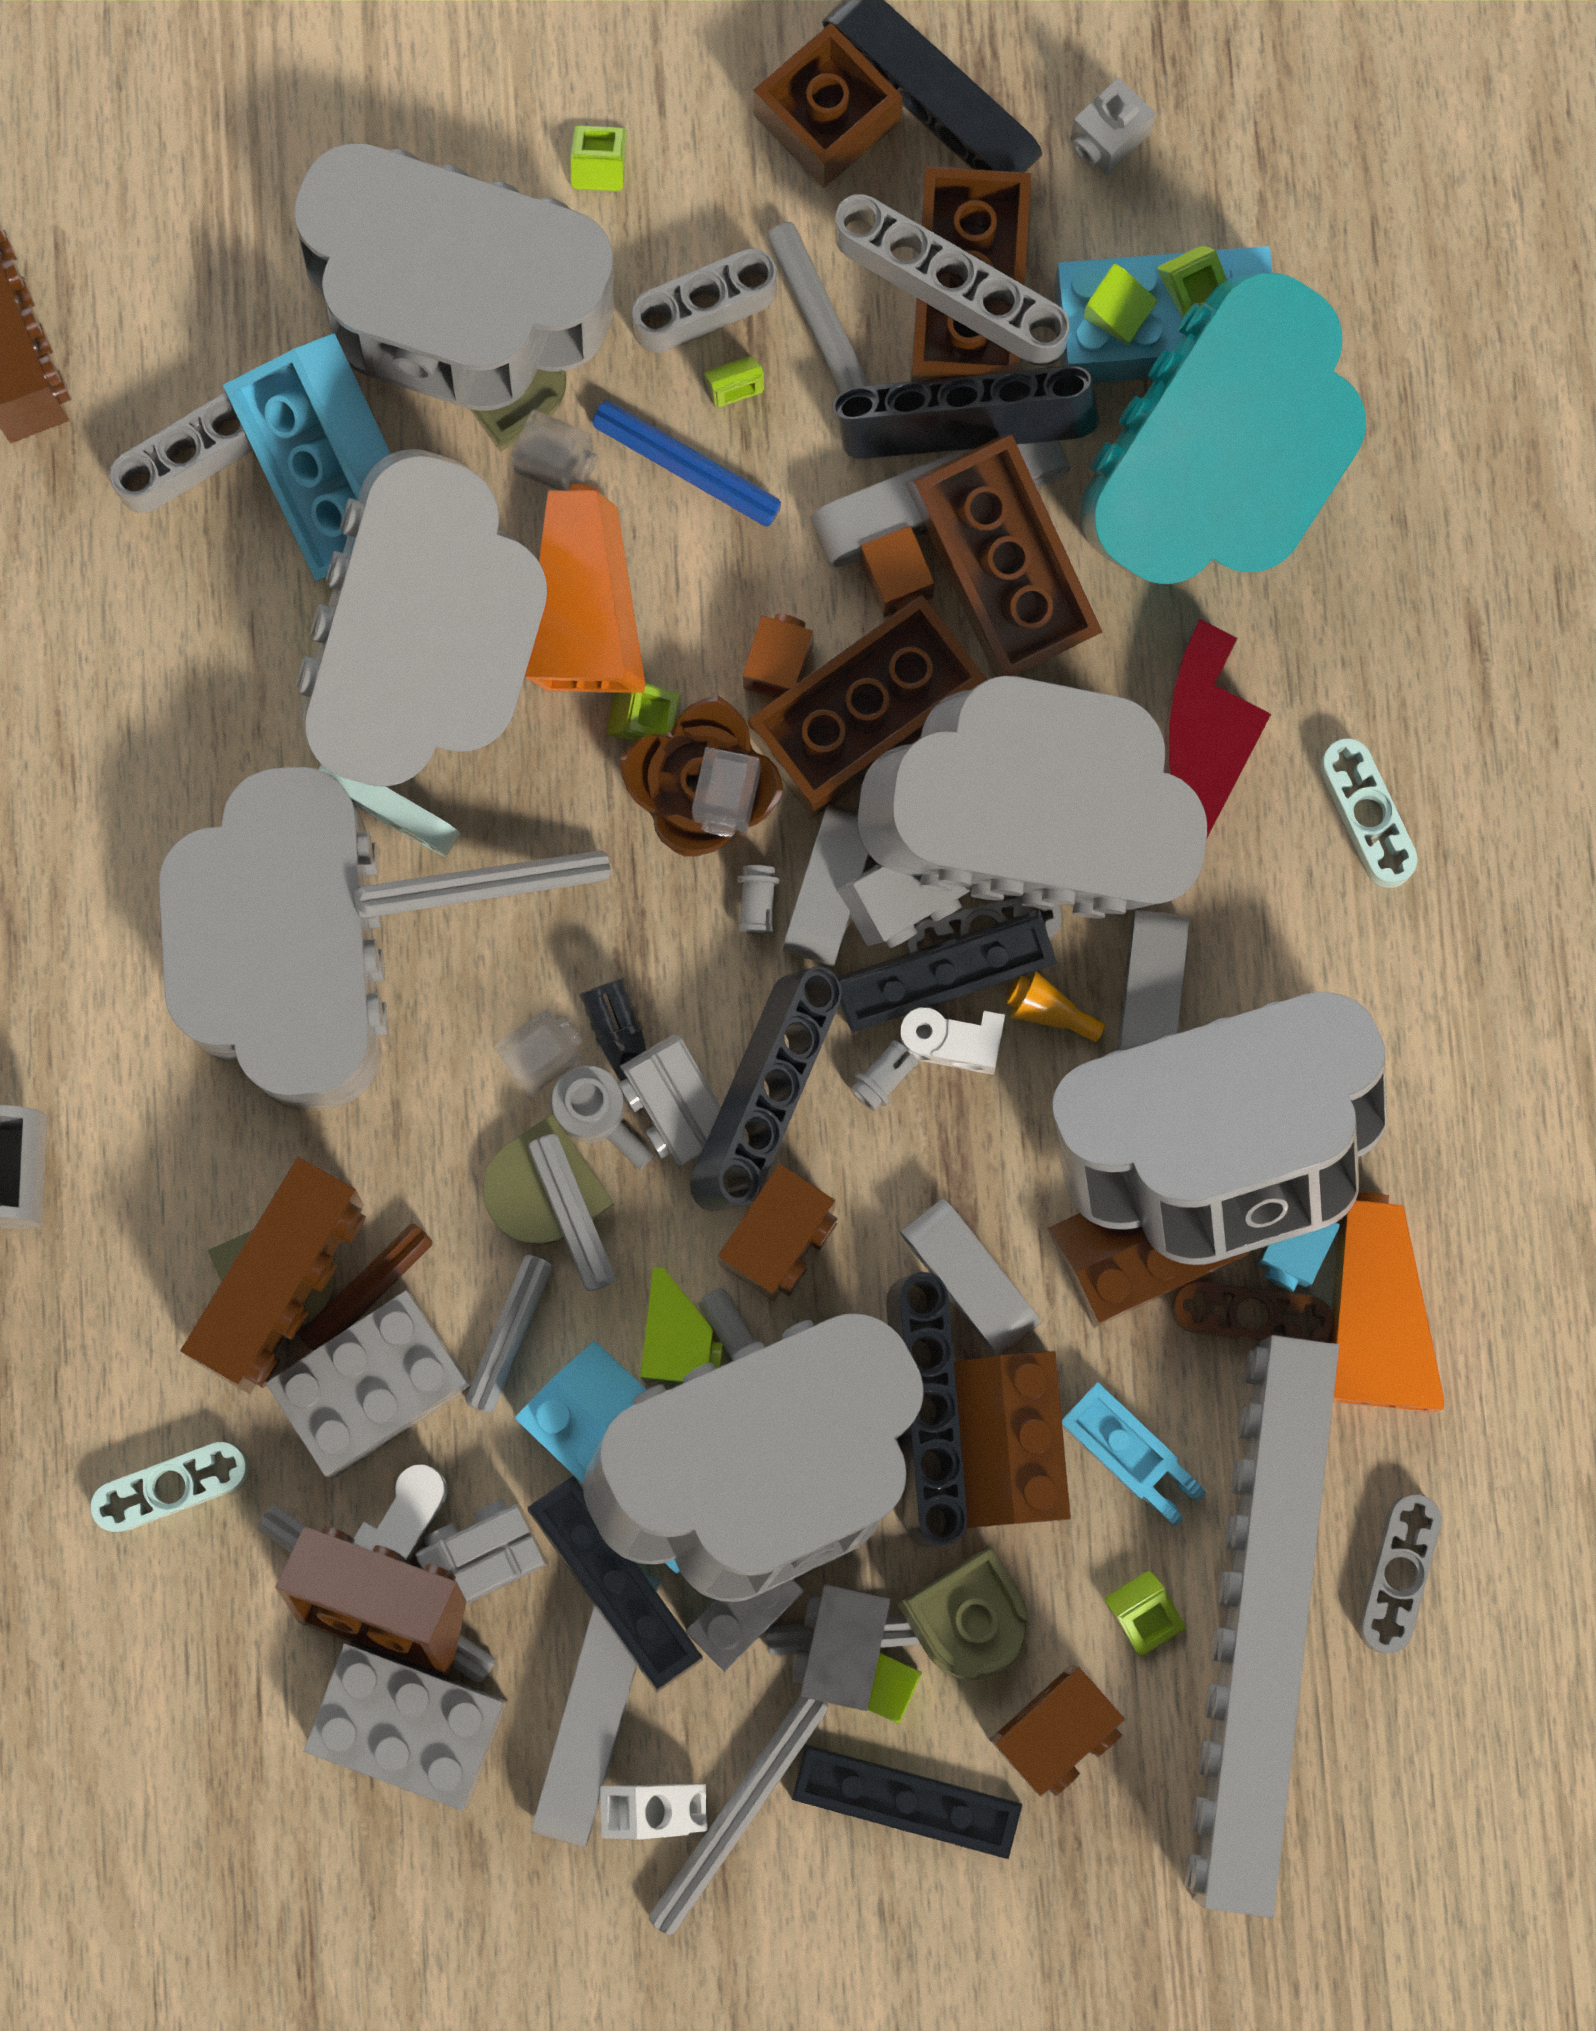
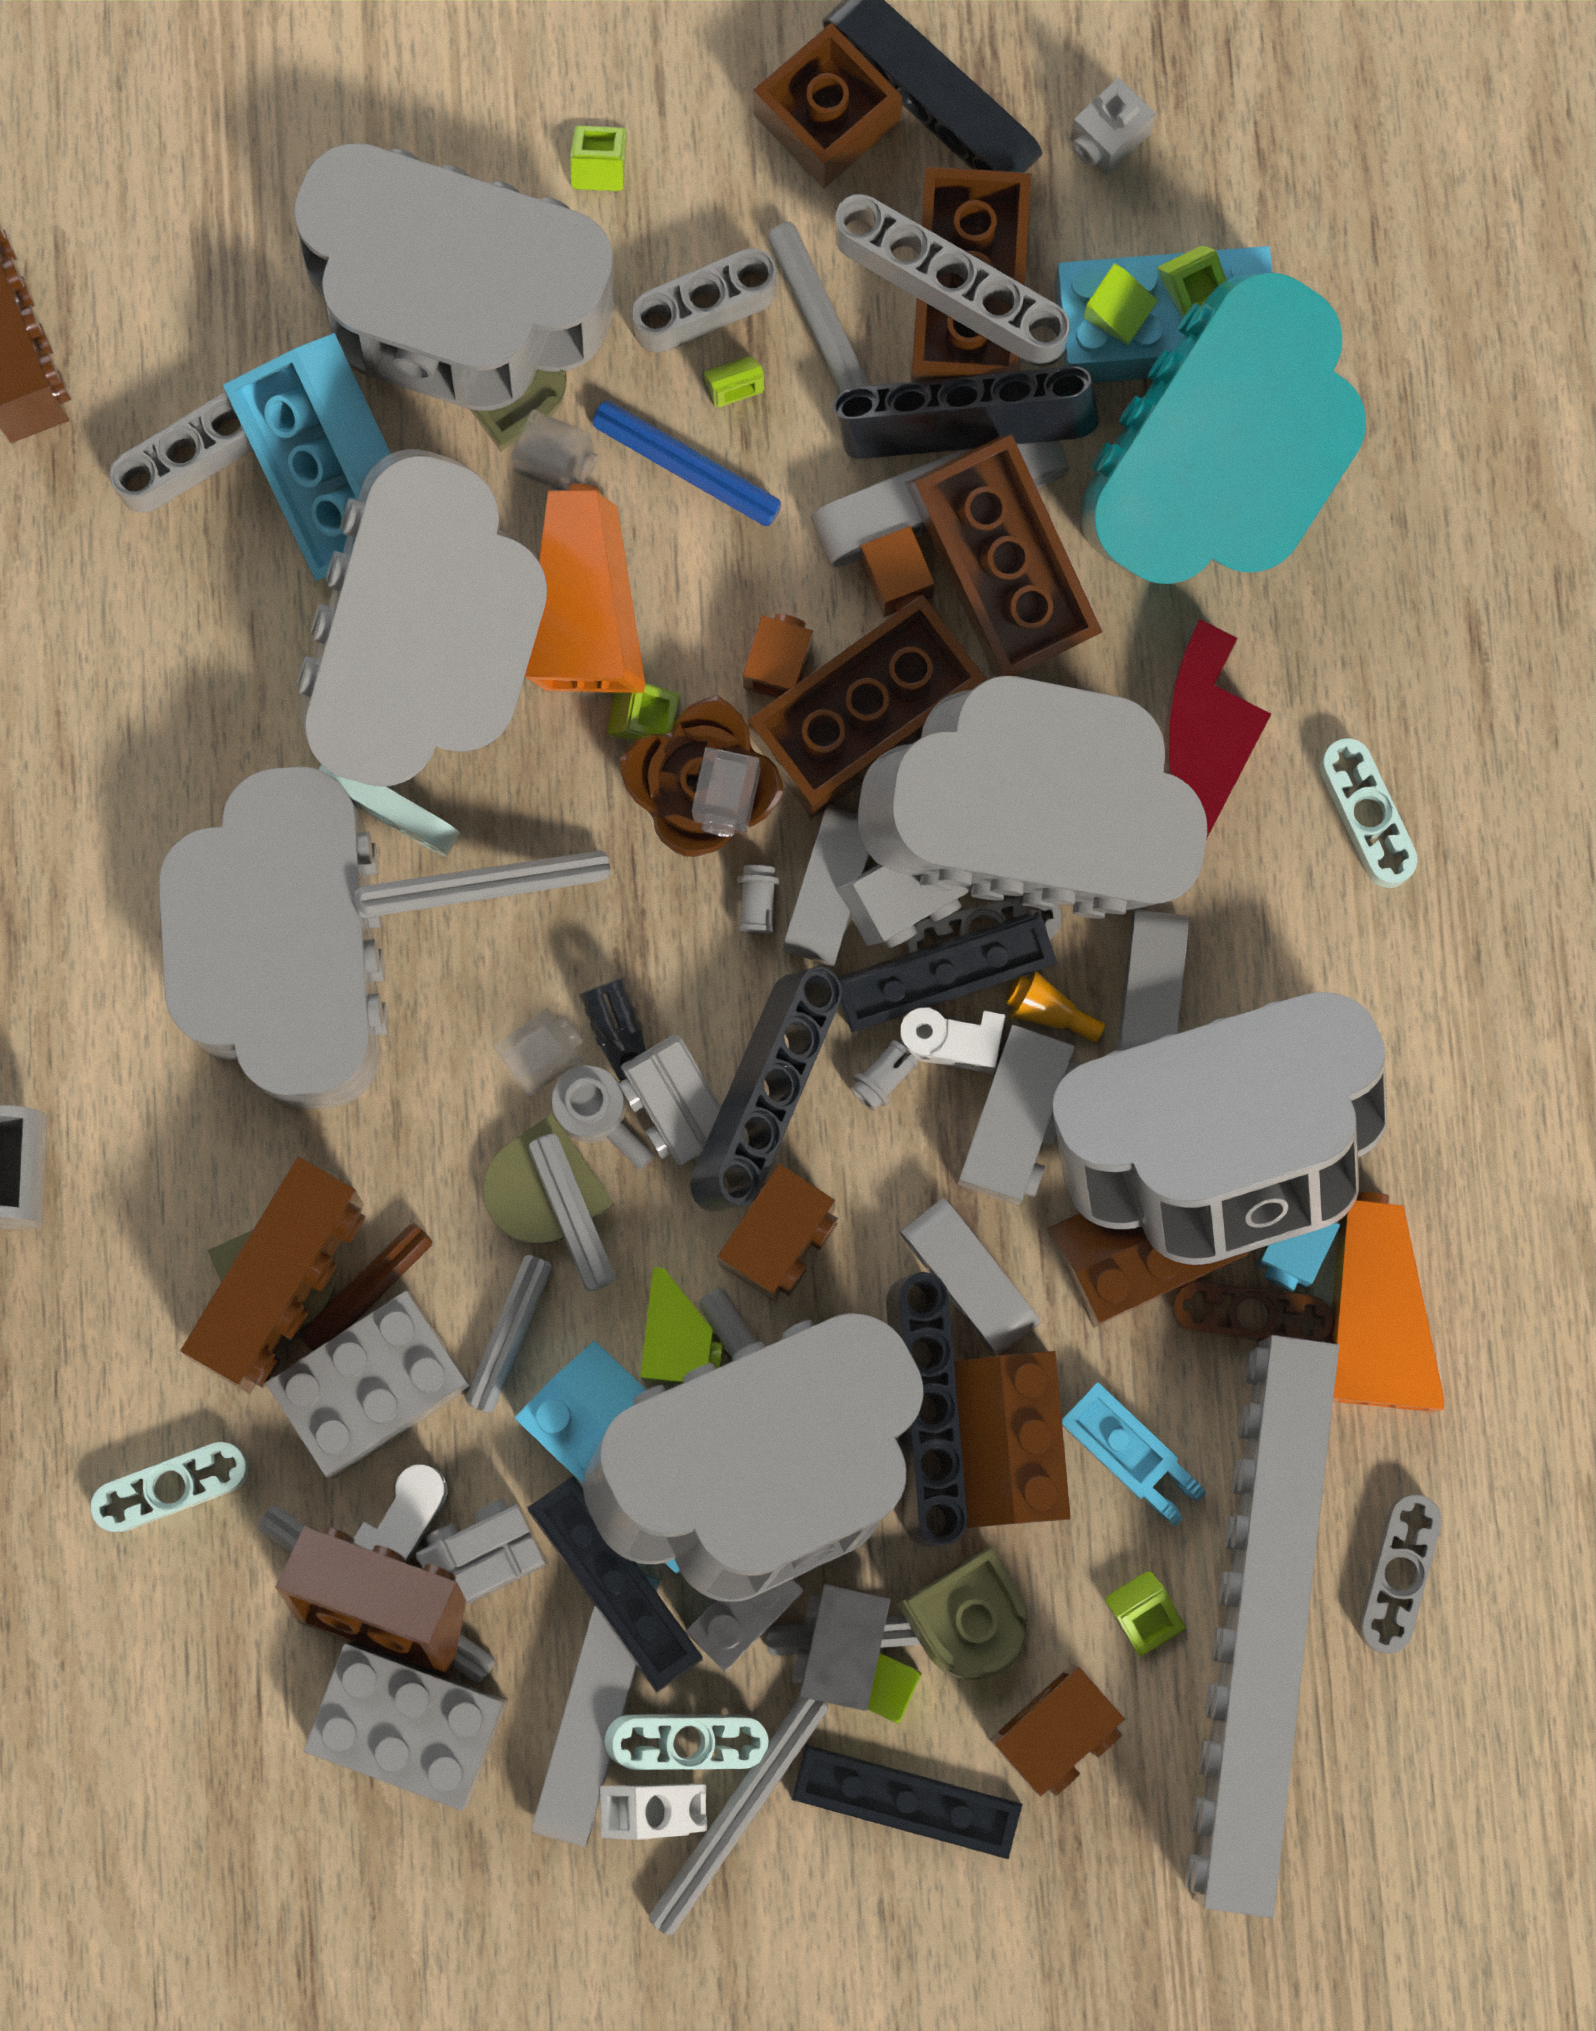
(725, 1757): none -> light aqua beam
(1017, 1117): none -> light grey brick

